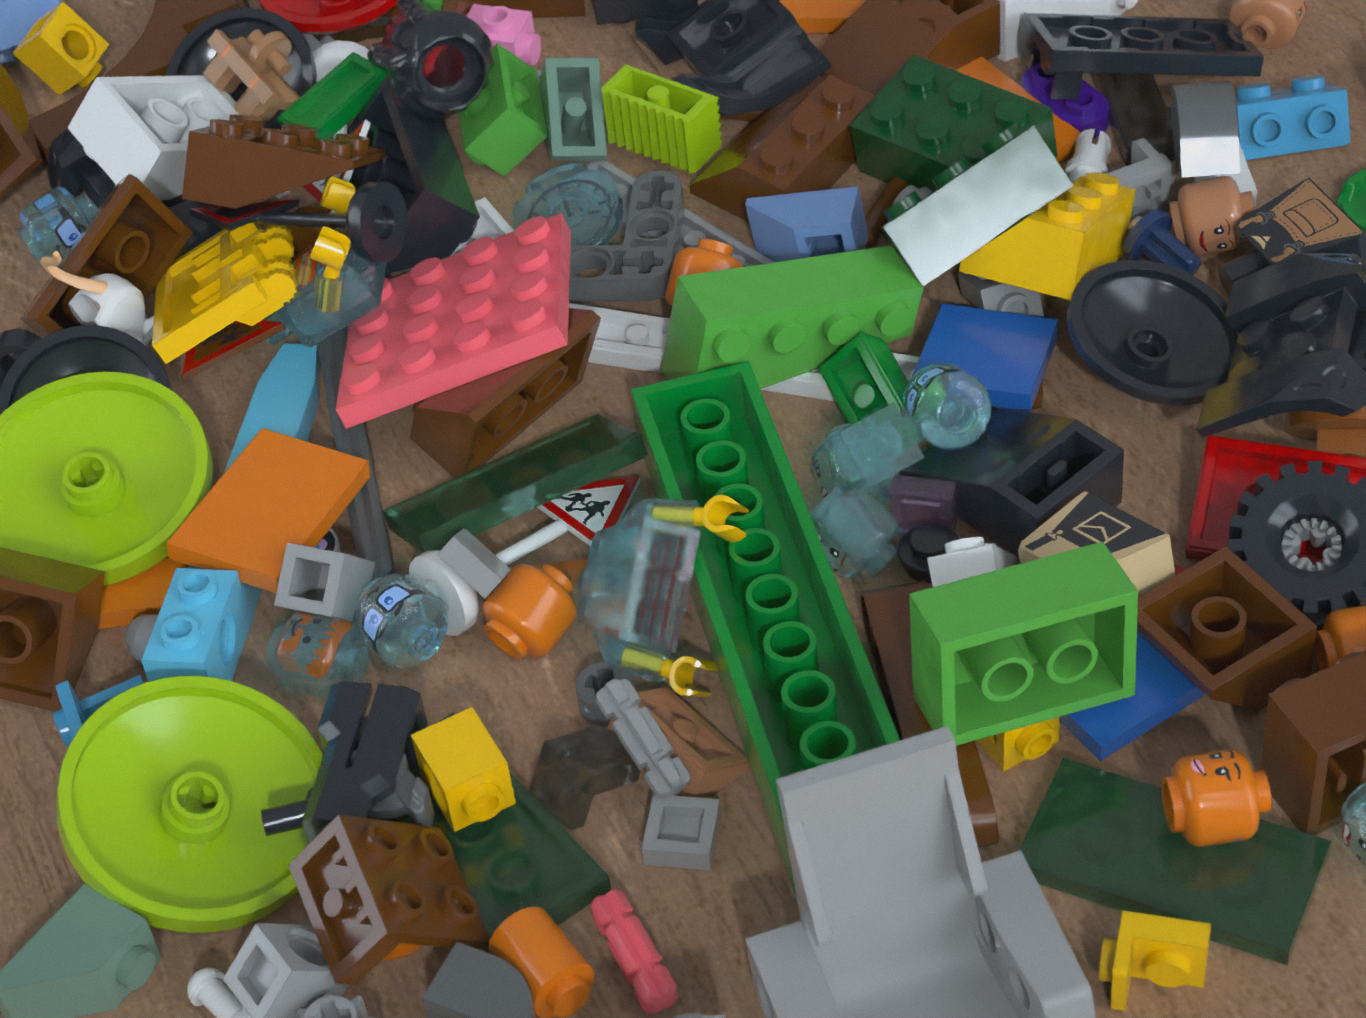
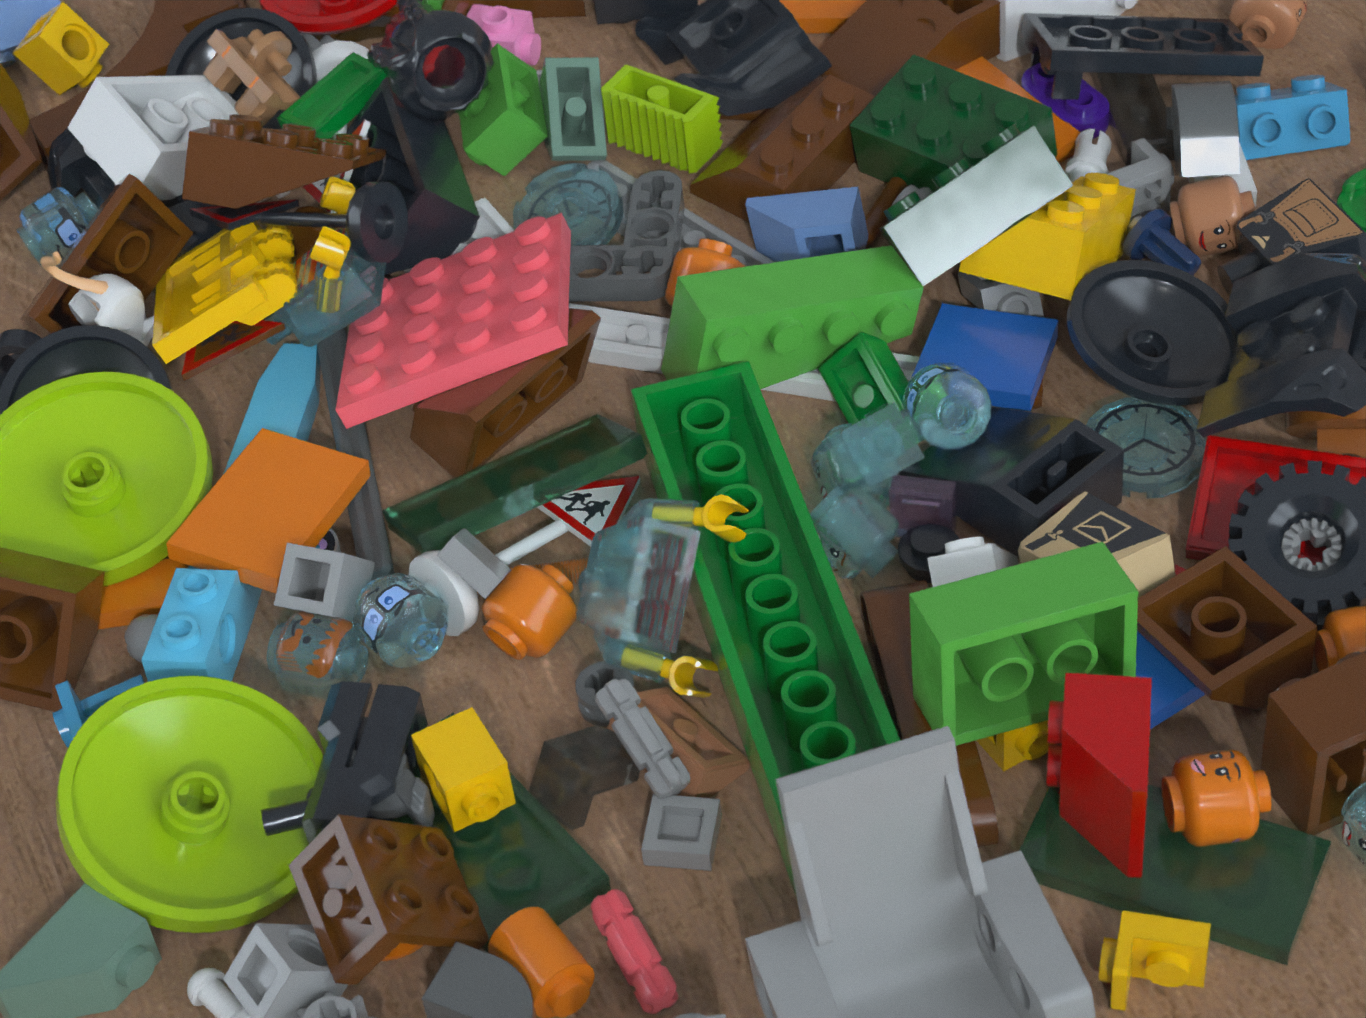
(1103, 762): none -> red slope
(1158, 443): none -> clear light blue tile

